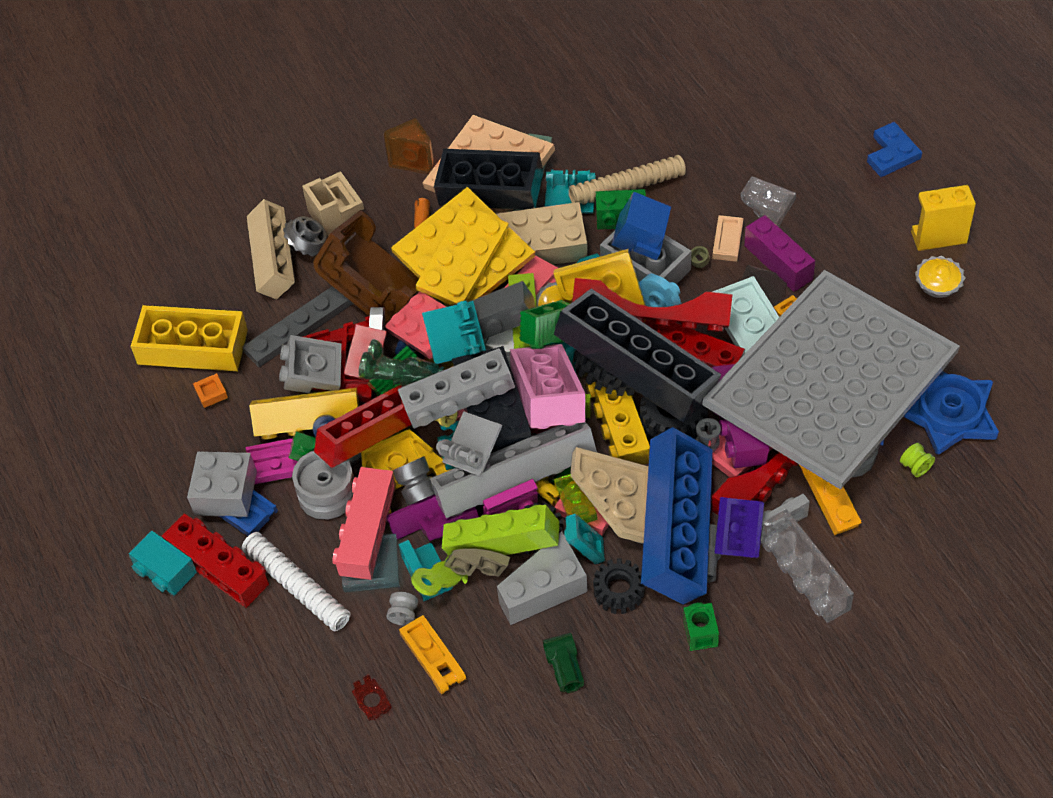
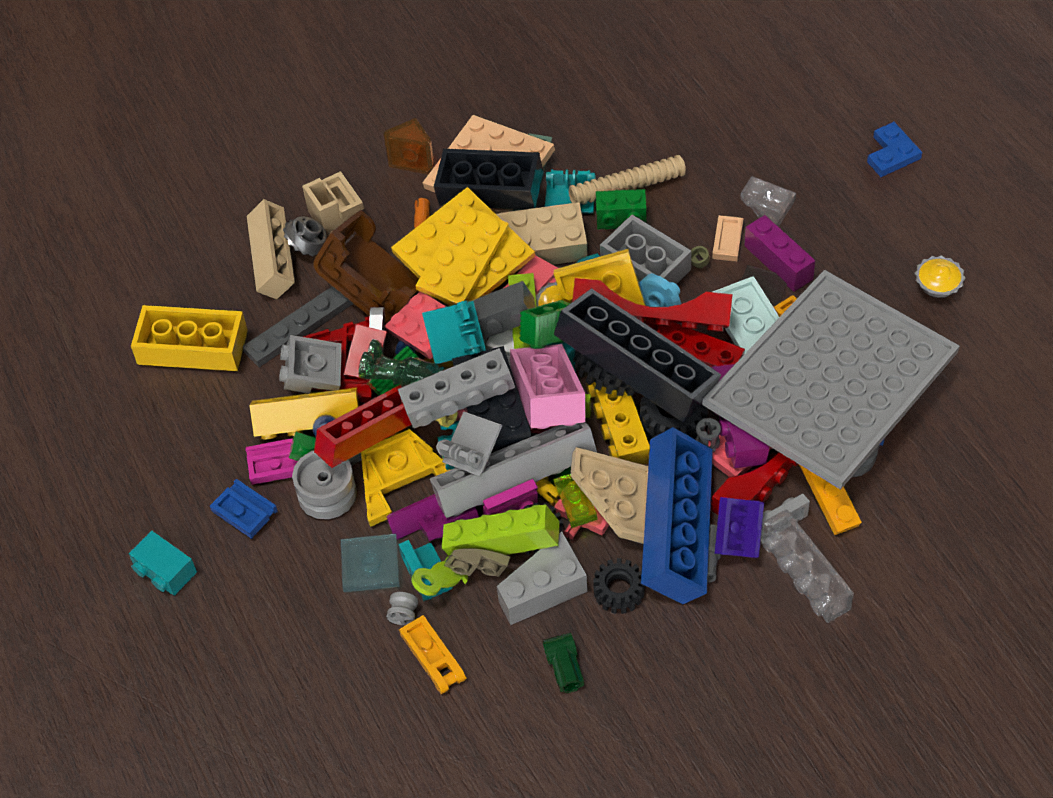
(210, 390): orange plate -> none
(218, 561): red brick -> none
(222, 484): light grey brick -> none
(296, 581): white piece -> none
(365, 523): coral brick -> none
(370, 686): clear red piece -> none
(415, 480): flat silver wheel -> none
(584, 538): teal plate -> none
(642, 226): blue plate -> none
(697, 636): green brick -> none
(917, 460): lime wheel -> none
(944, 217): yellow panel -> none
(953, 411): blue plate -> none

